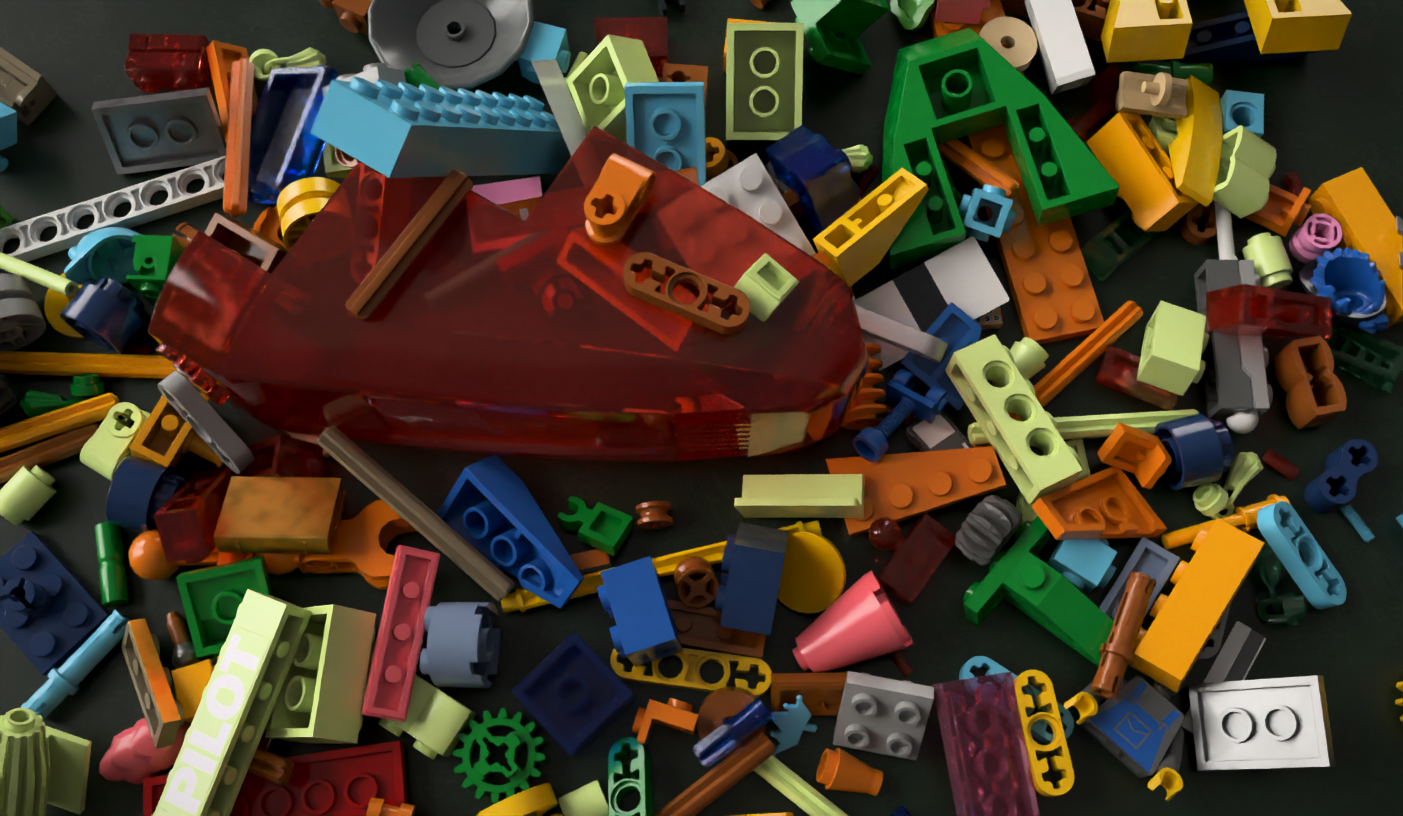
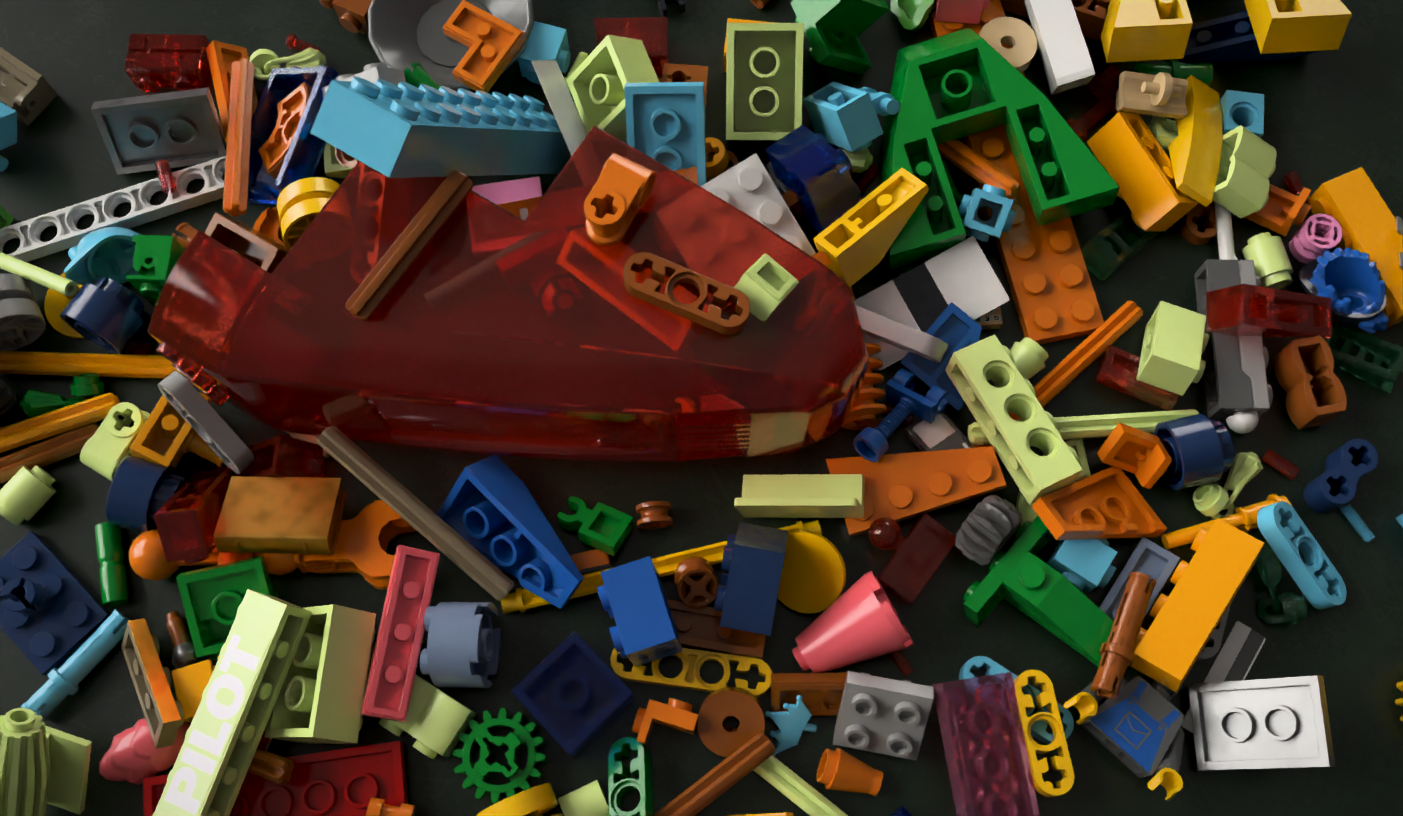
(163, 168): none -> clear red piece
(289, 115): none -> orange tile
(292, 42): none -> clear red piece
(490, 45): none -> orange tile
(732, 732): clear blue axle -> none
(849, 114): none -> medium azure brick

